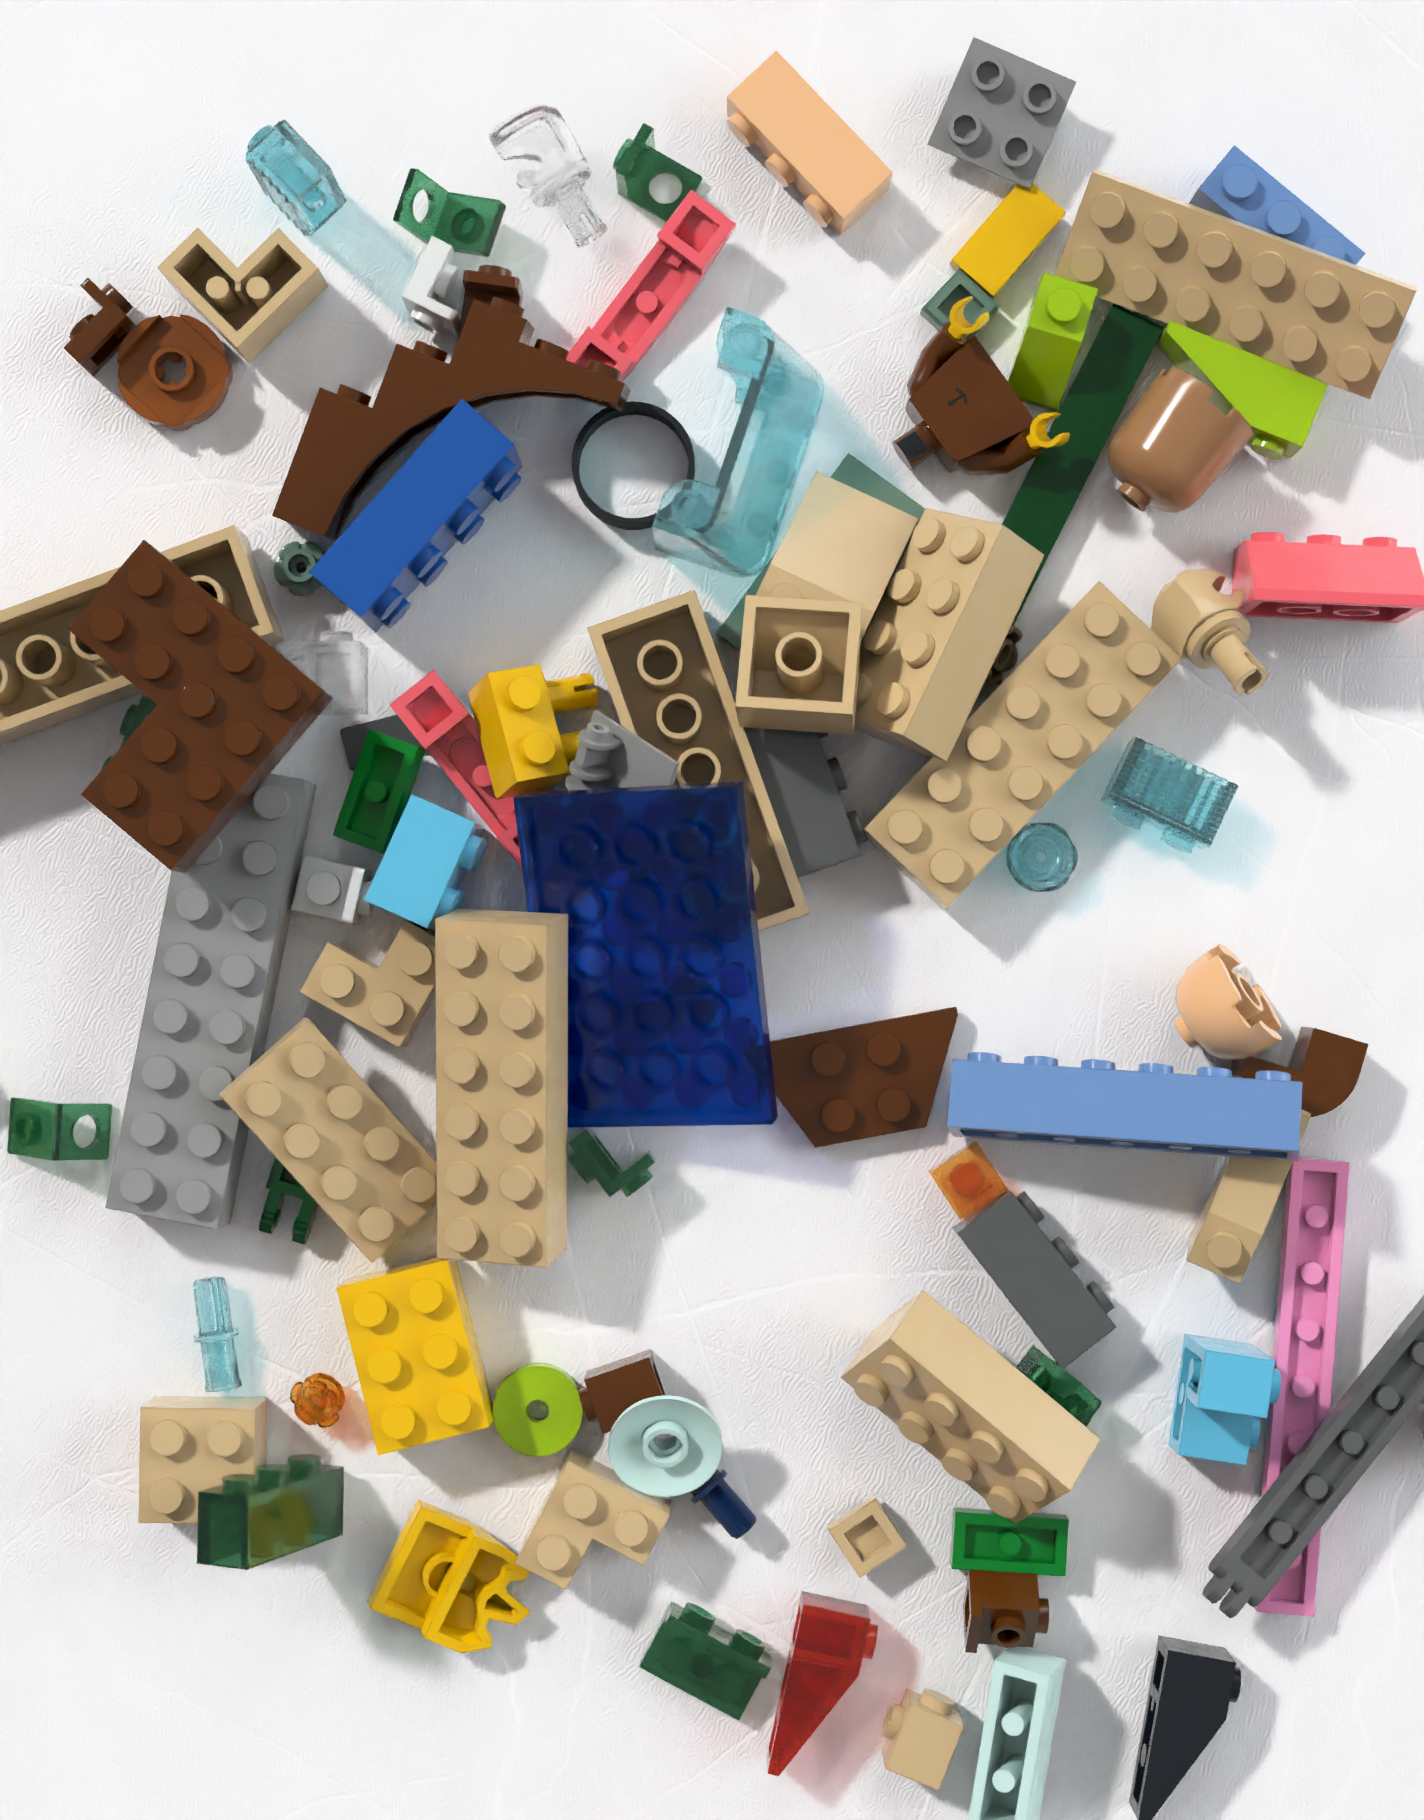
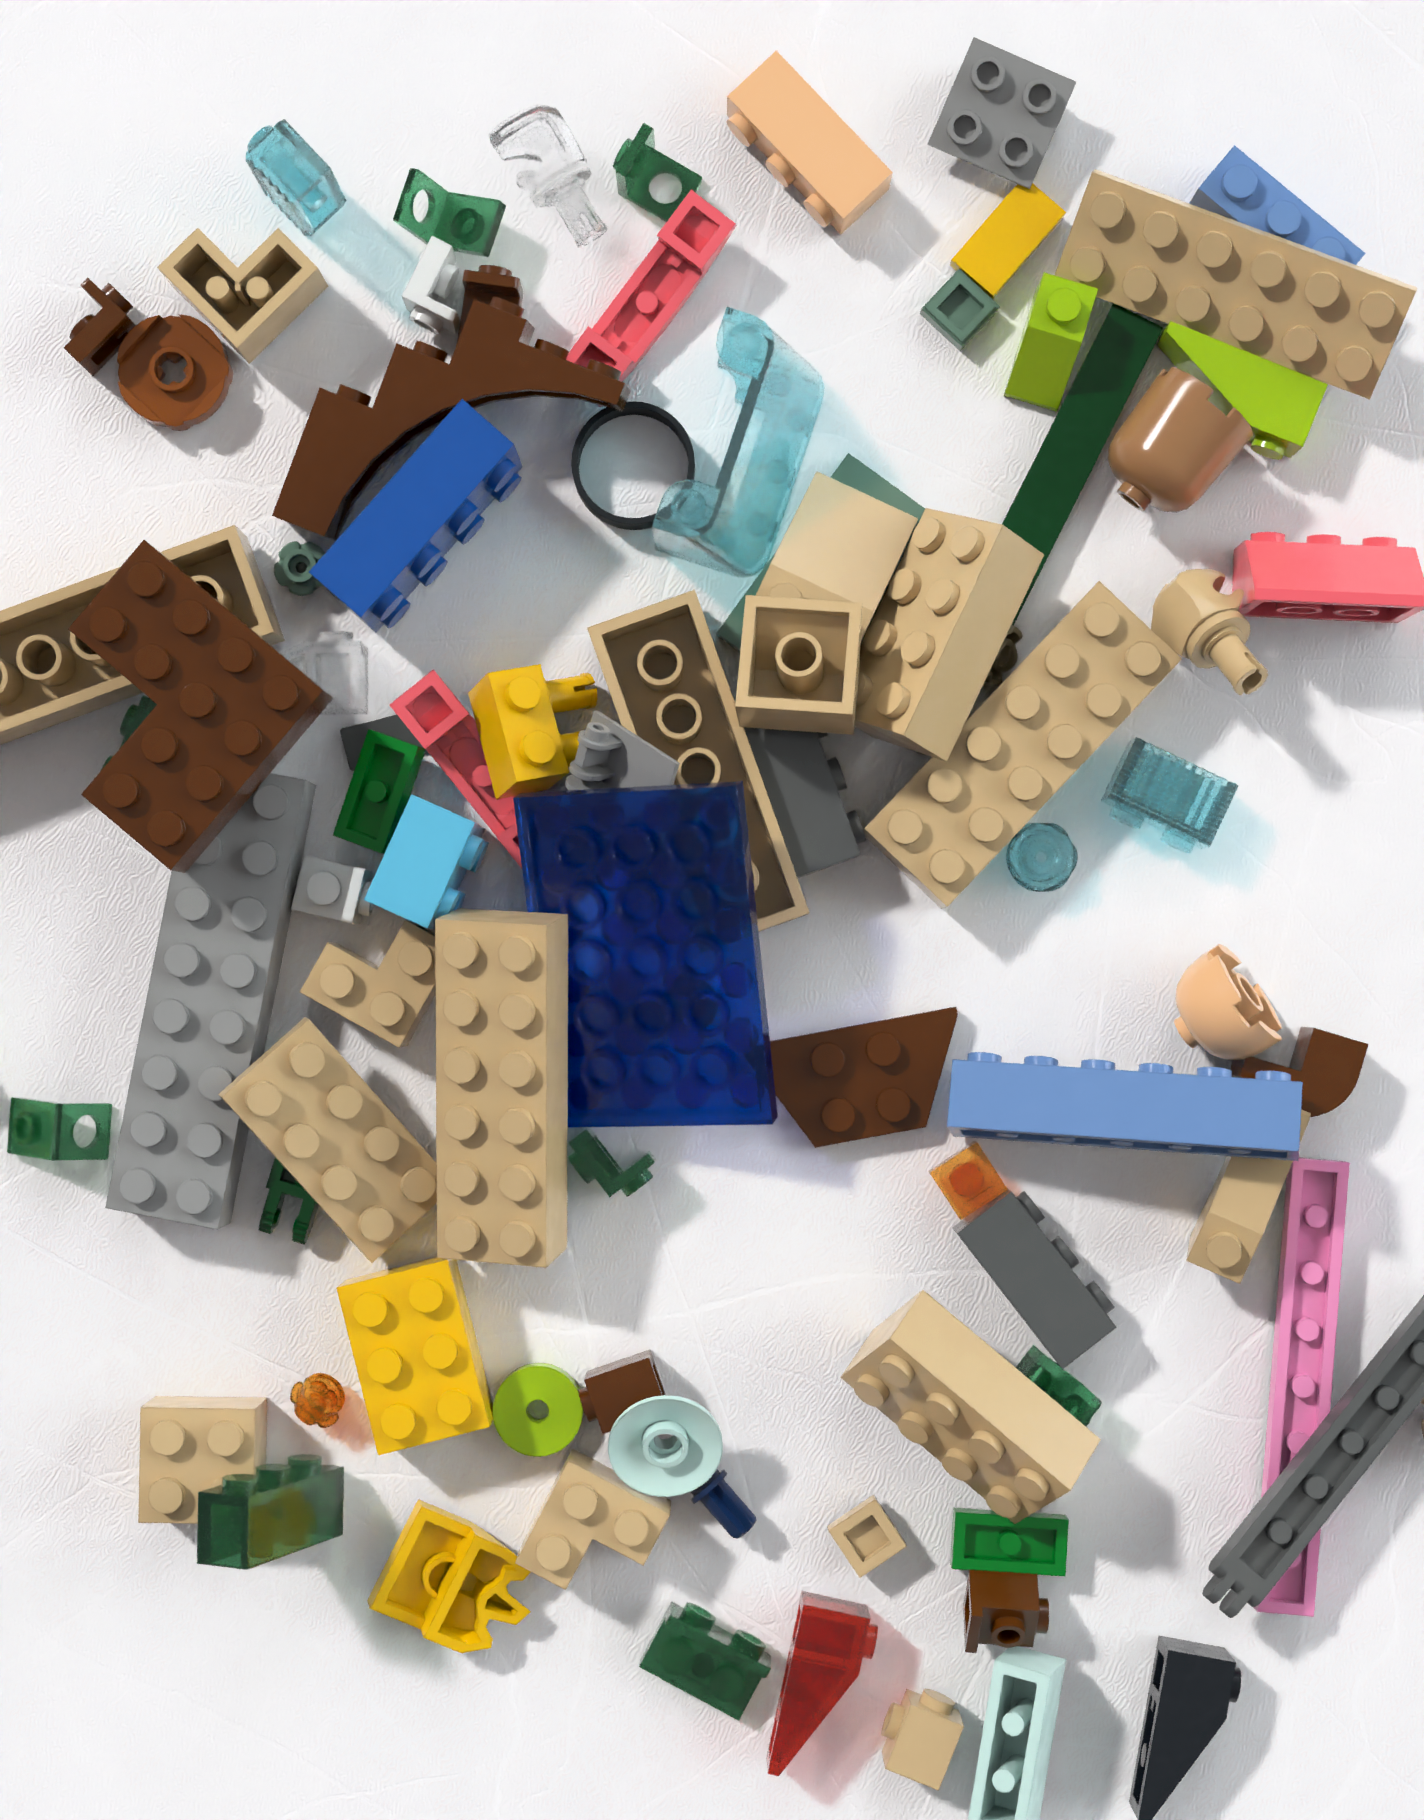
(216, 1334): clear light blue axle -> none
(968, 407): reddish brown torso -> none
(1220, 1399): medium azure brick -> none

